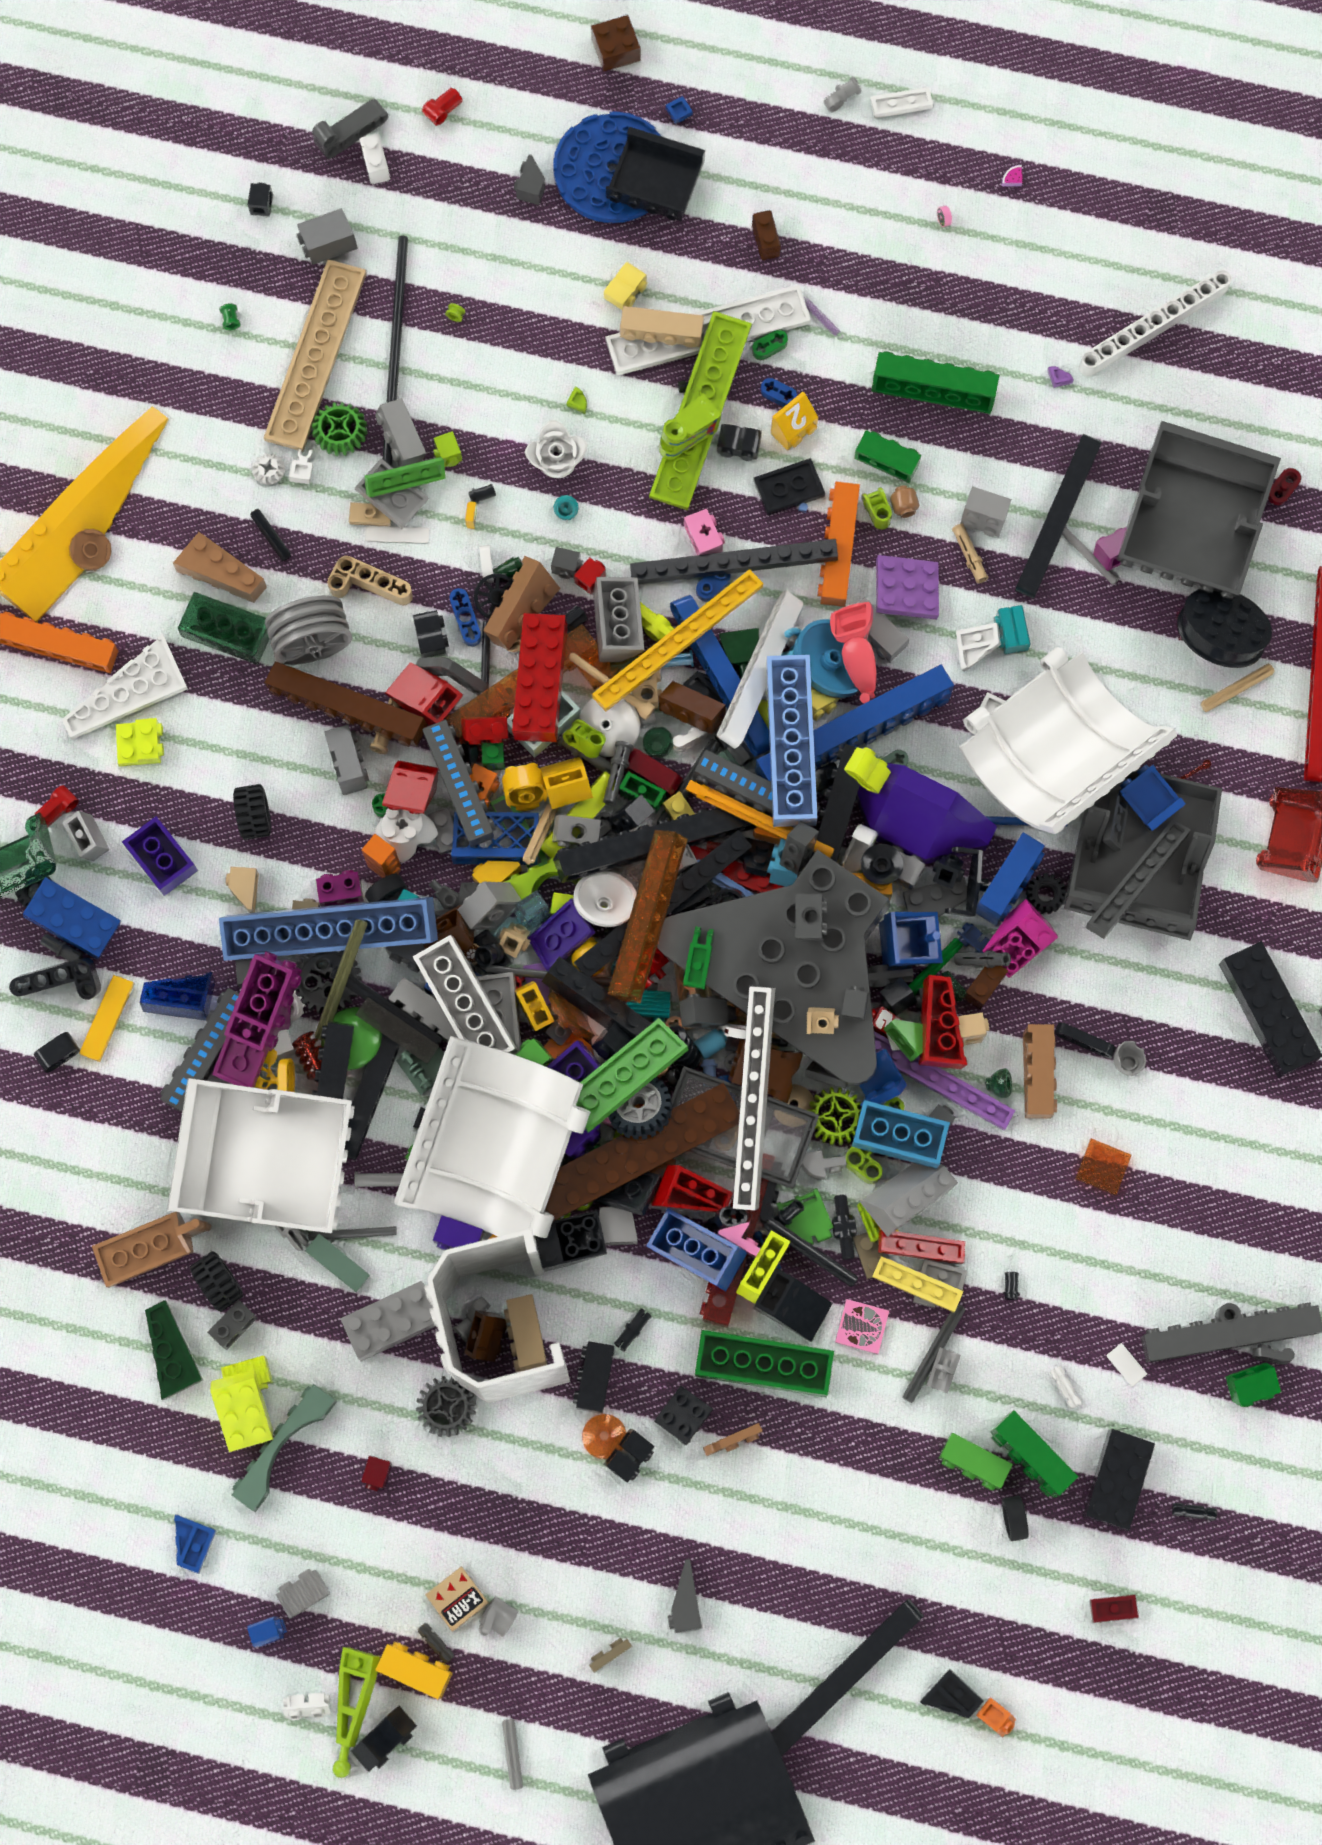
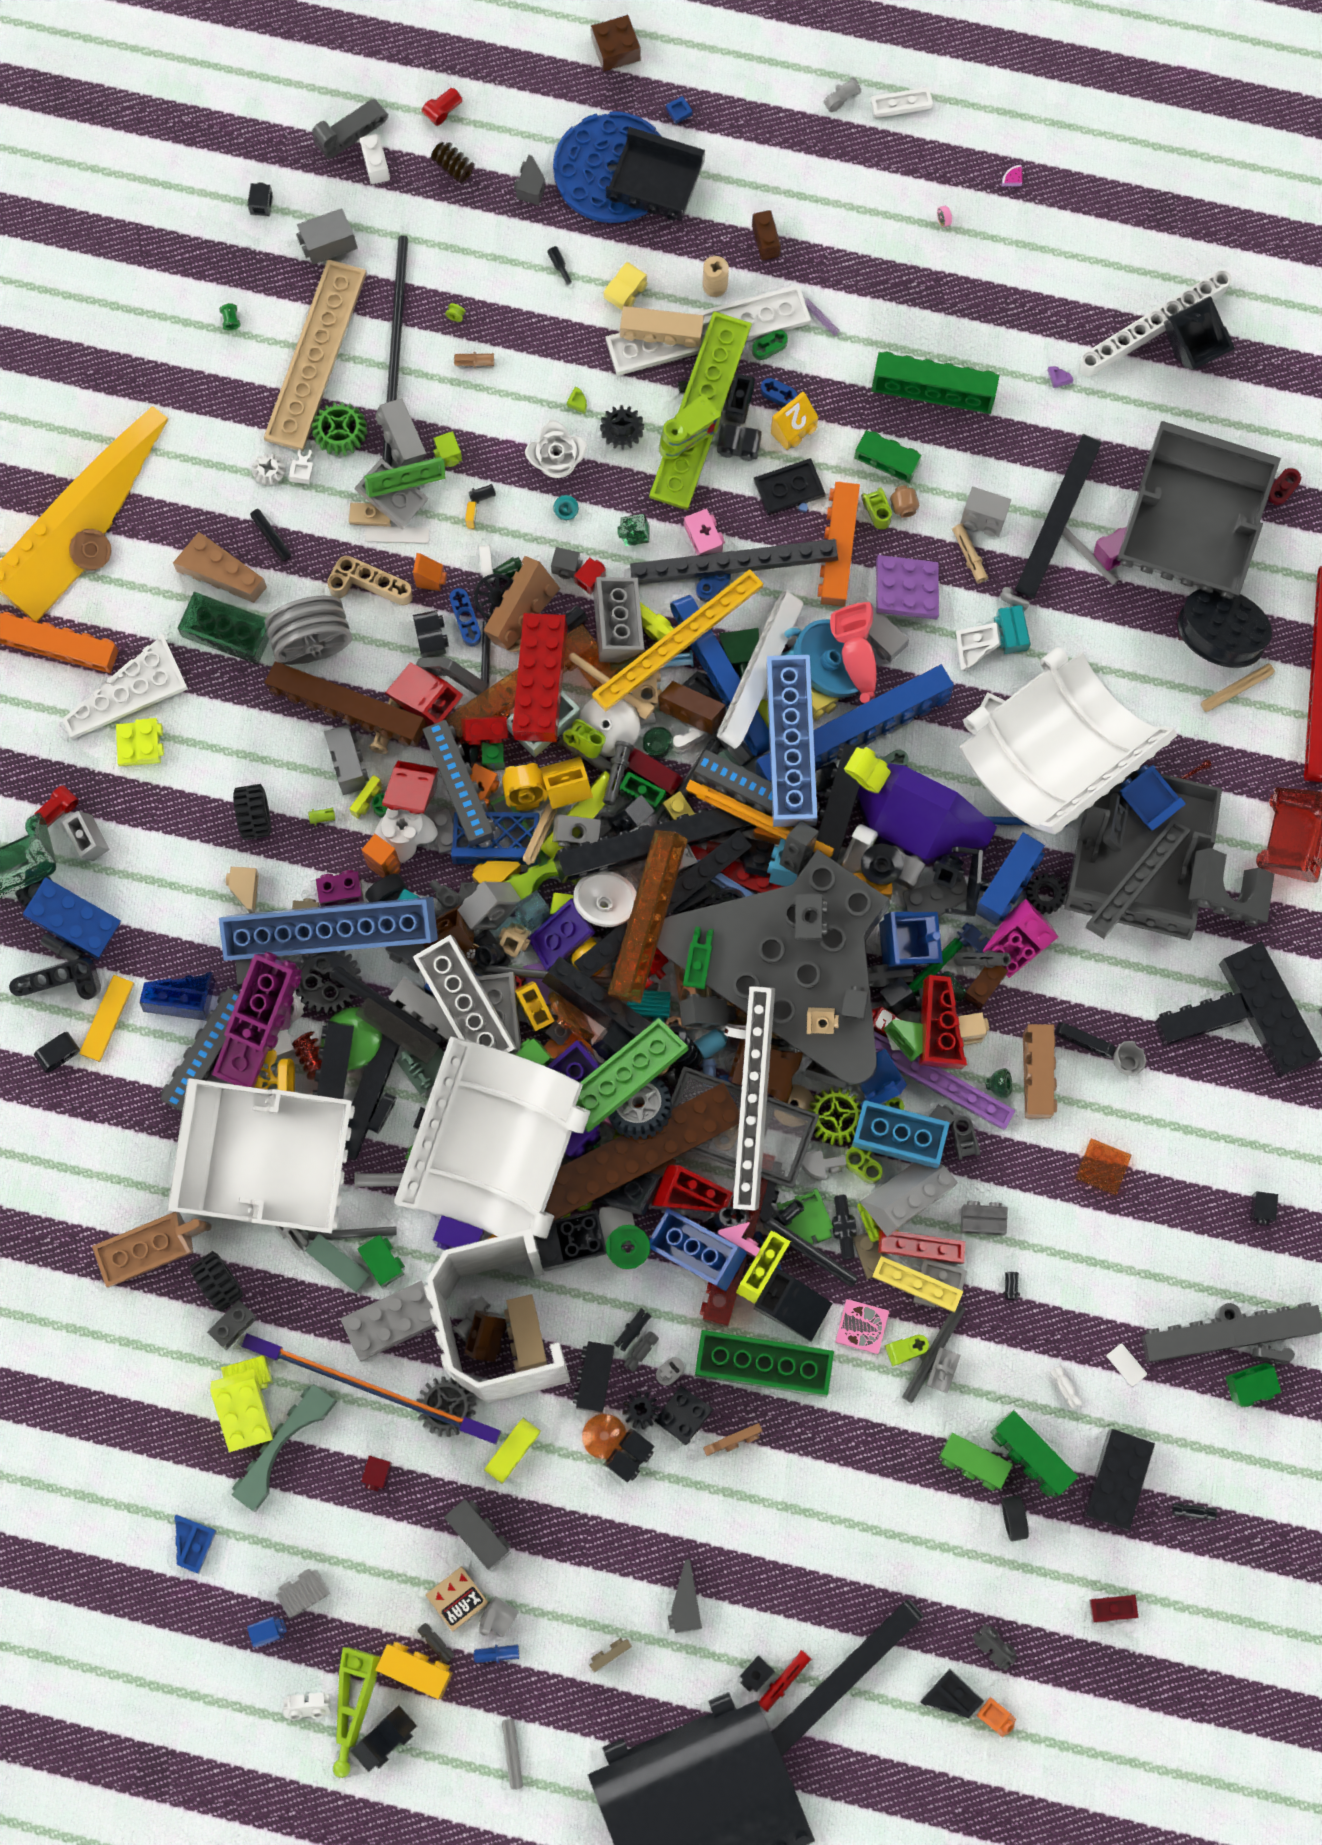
(160, 856): dark purple brick -> none
(172, 1356): dark green wing -> none
(321, 815): none -> lime pin
(342, 975): olive axle -> none
(361, 804): none -> neon yellow plate
(381, 1261): none -> green brick
(382, 1113): none -> black beam
(428, 573): none -> orange slope
(452, 161): none -> dark brown piece
(468, 1425): none -> piece
(474, 359): none -> medium nougat axle
(478, 1534): none -> dark grey brick
(496, 1653): none -> blue axle
(512, 1450): none -> neon yellow beam
(559, 263): none -> black axle
(621, 418): none -> black gear
(634, 529): none -> clear green brick
(634, 1414): none -> black gear
(637, 1238): none -> green plate
(641, 1351): none -> dark grey axle
(666, 1375): none -> light grey piece
(715, 276): none -> tan piece
(740, 398): none -> black brick
(756, 1674): none -> black brick
(784, 1681): none -> red pin
(903, 1351): none -> lime piece
(964, 1139): none -> dark grey piece
(984, 1219): none -> flat silver brick
(990, 1639): none -> dark grey hinge
(1008, 597): none -> light grey arm
(1198, 334): none -> black piece
(1201, 1019): none -> black brick
(1209, 891): none -> dark grey arch
(1263, 1208): none -> black brick

